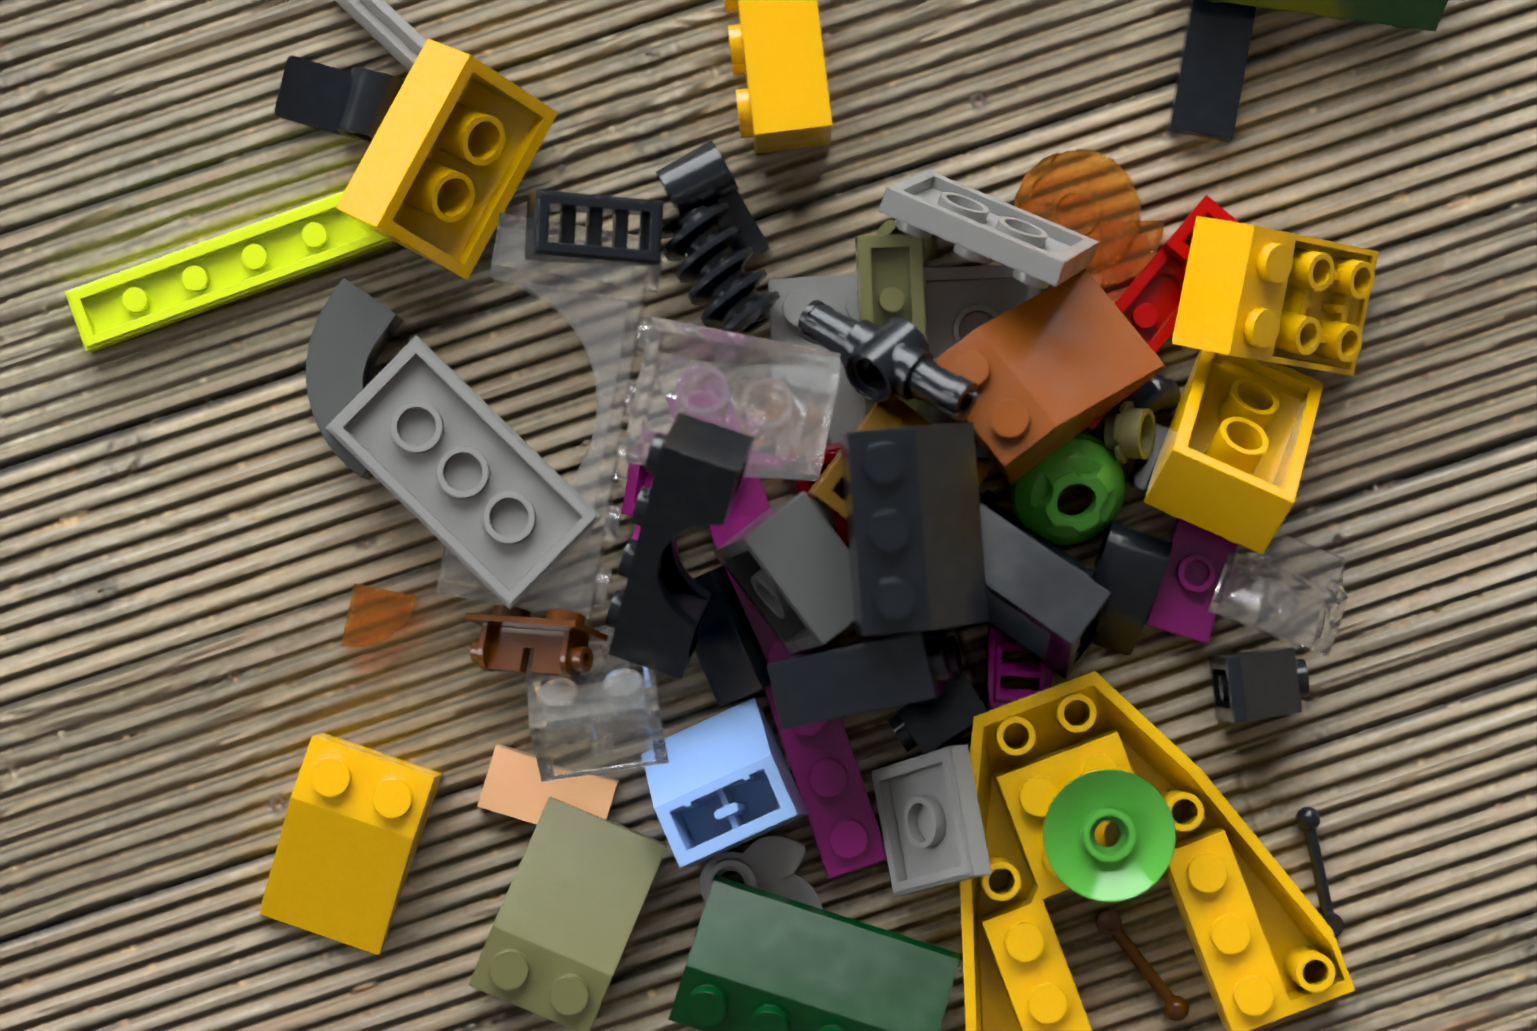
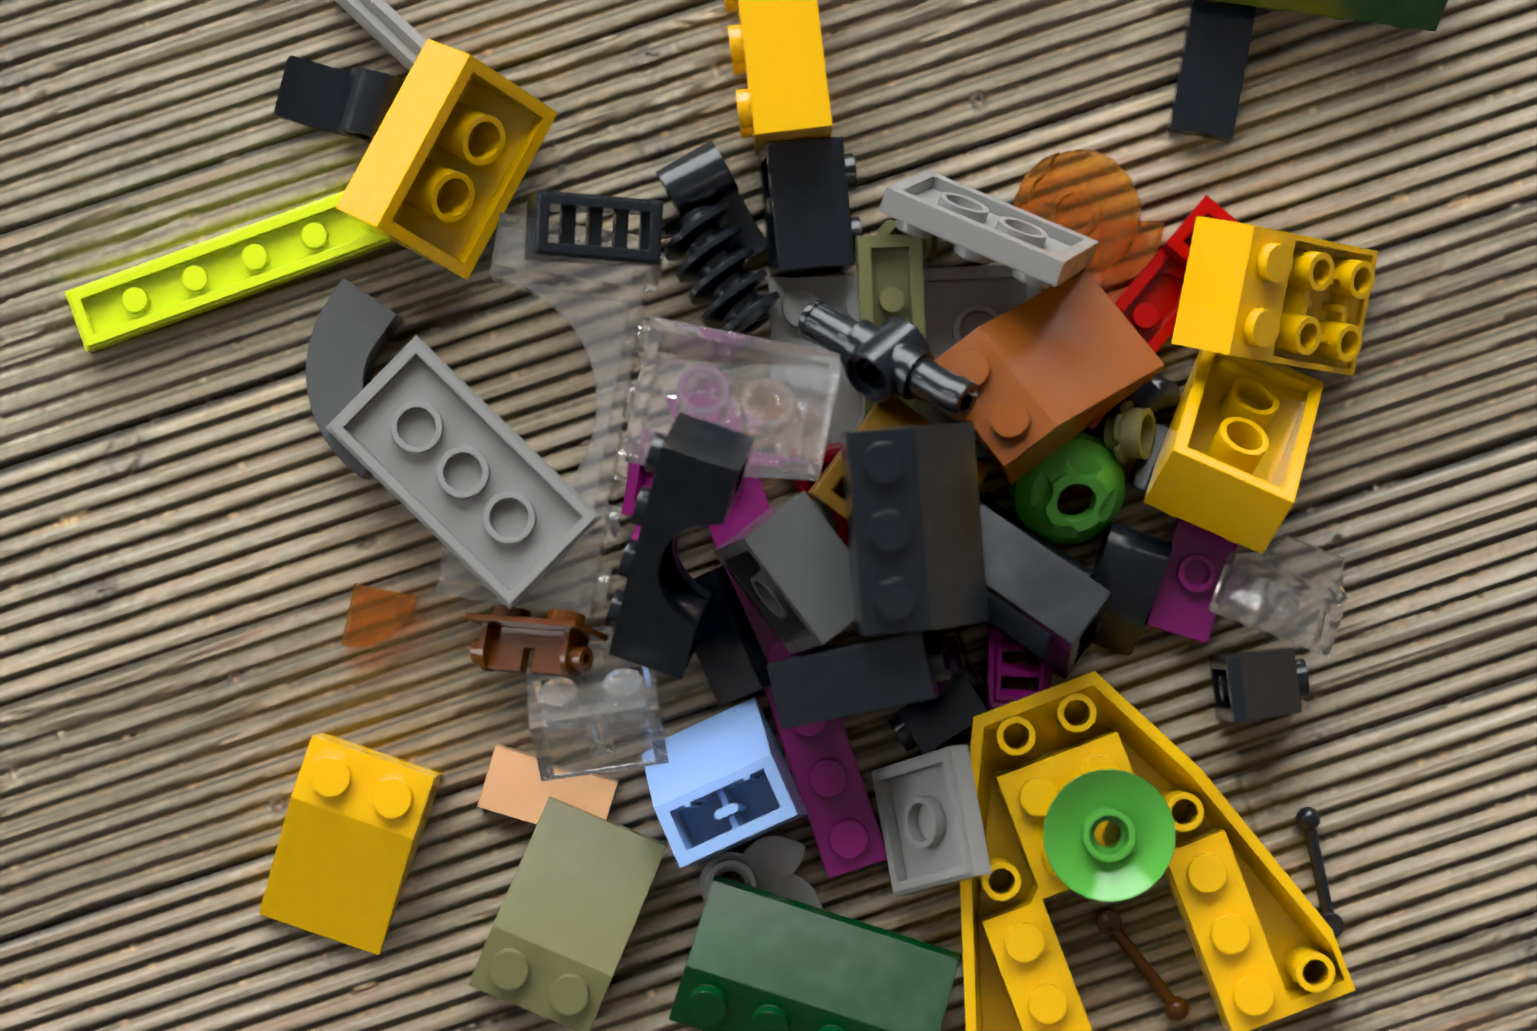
(808, 206): none -> black brick

